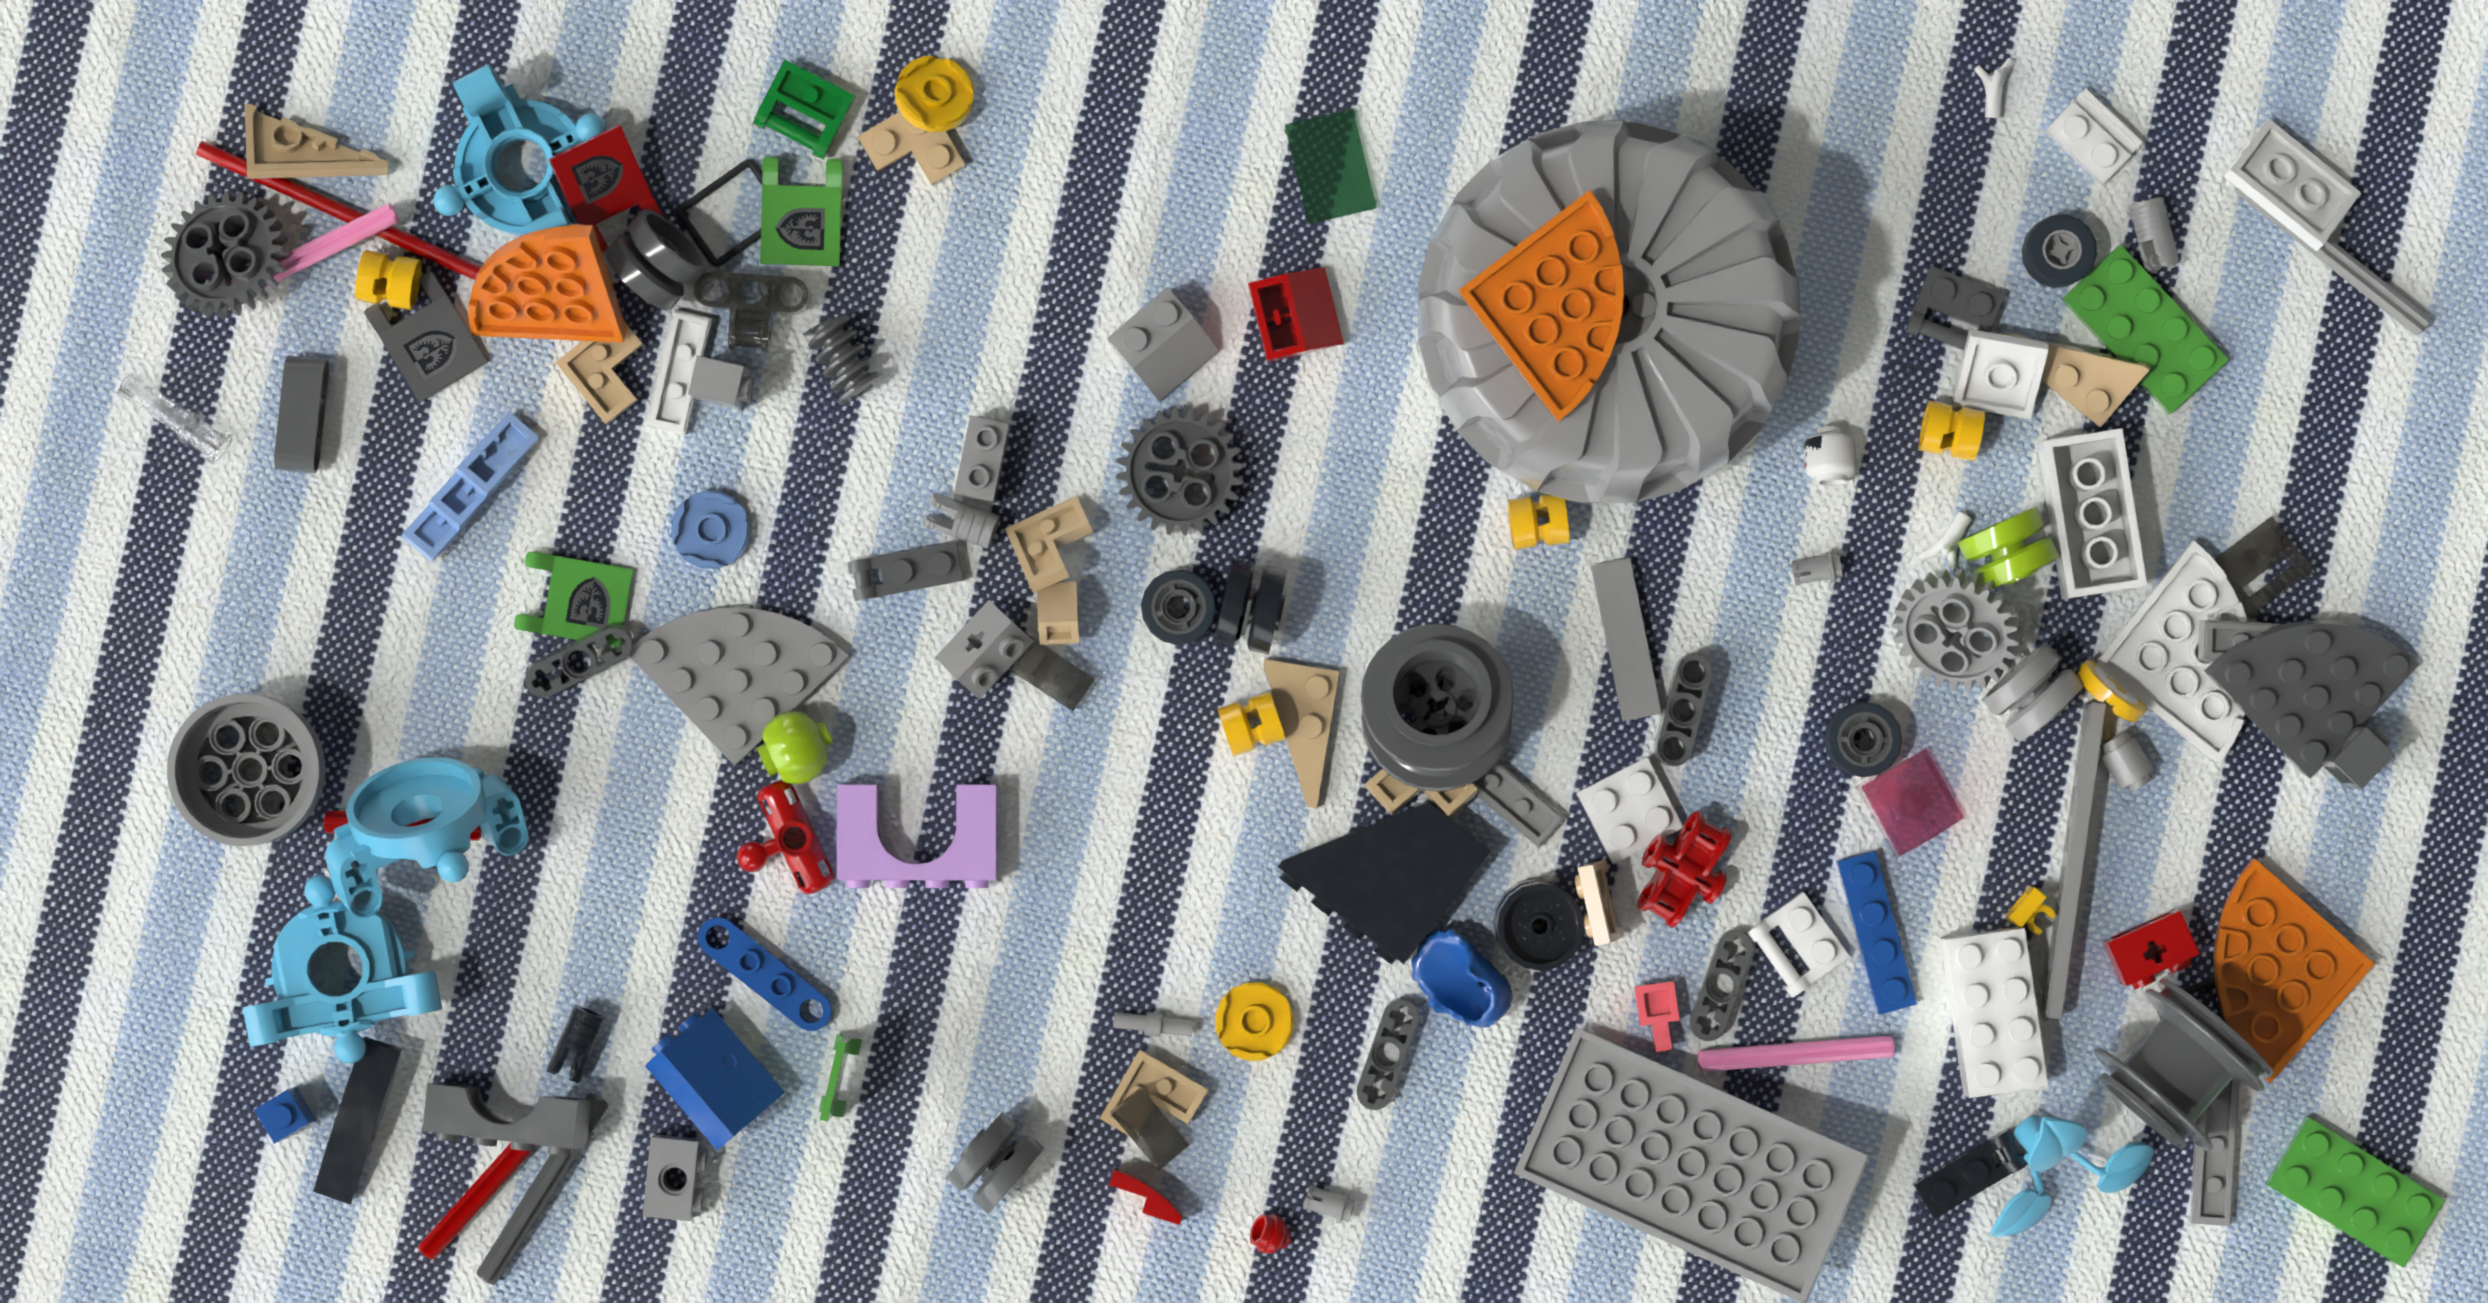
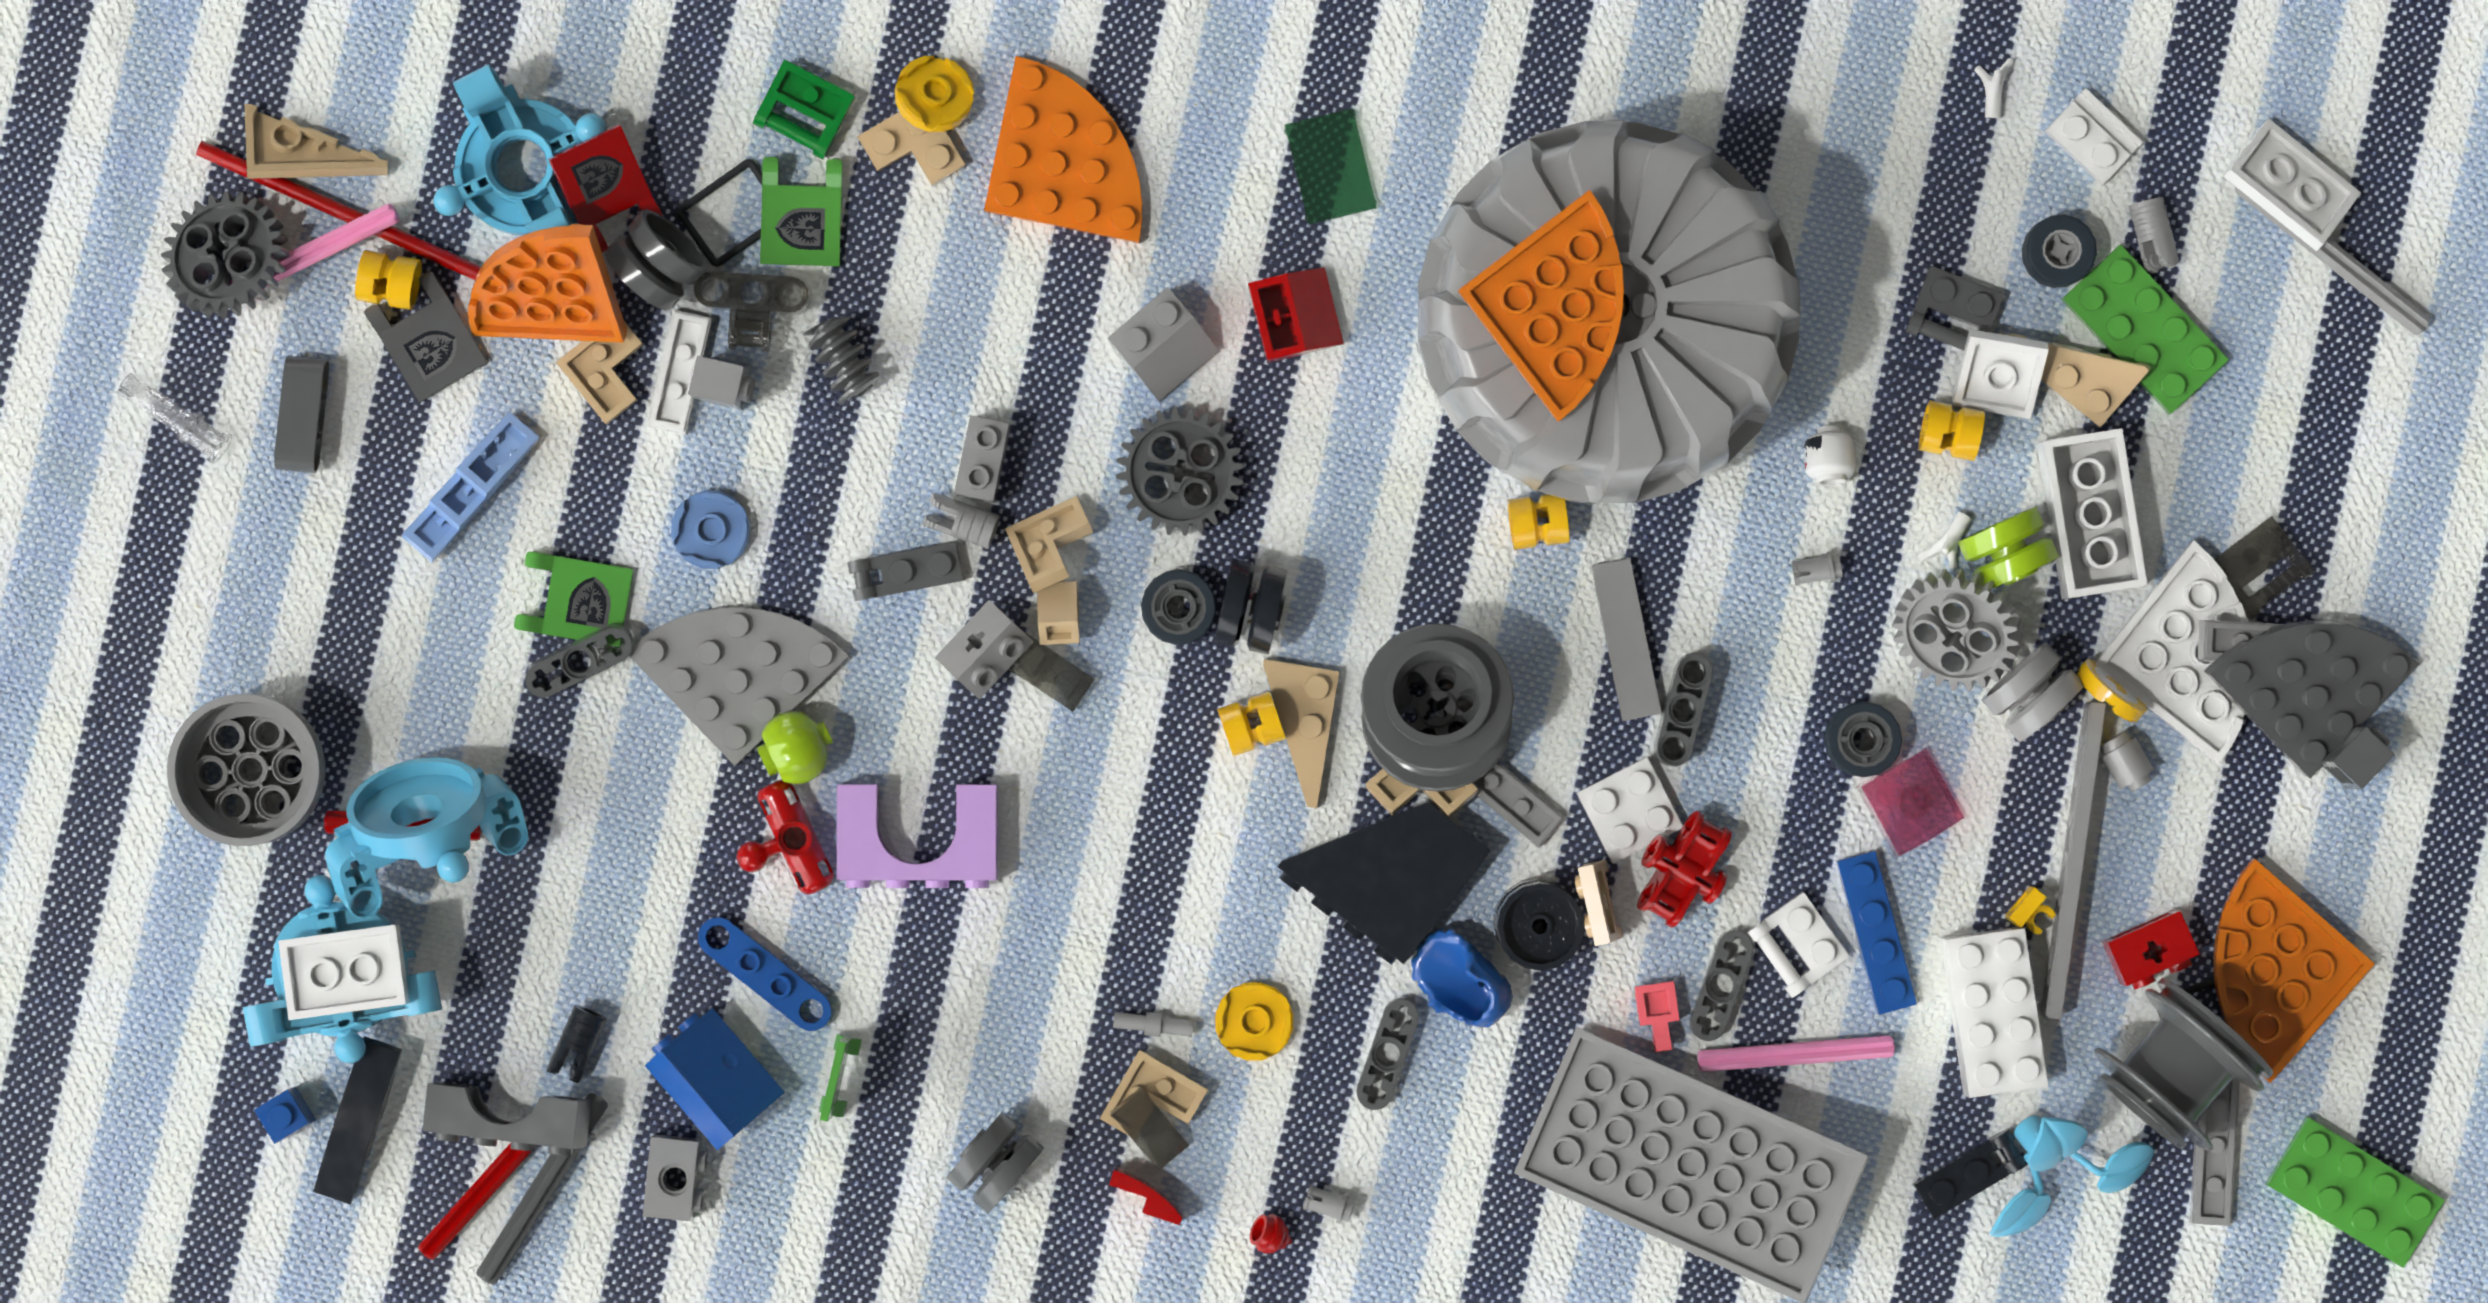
(344, 972): none -> white plate
(1063, 159): none -> orange plate

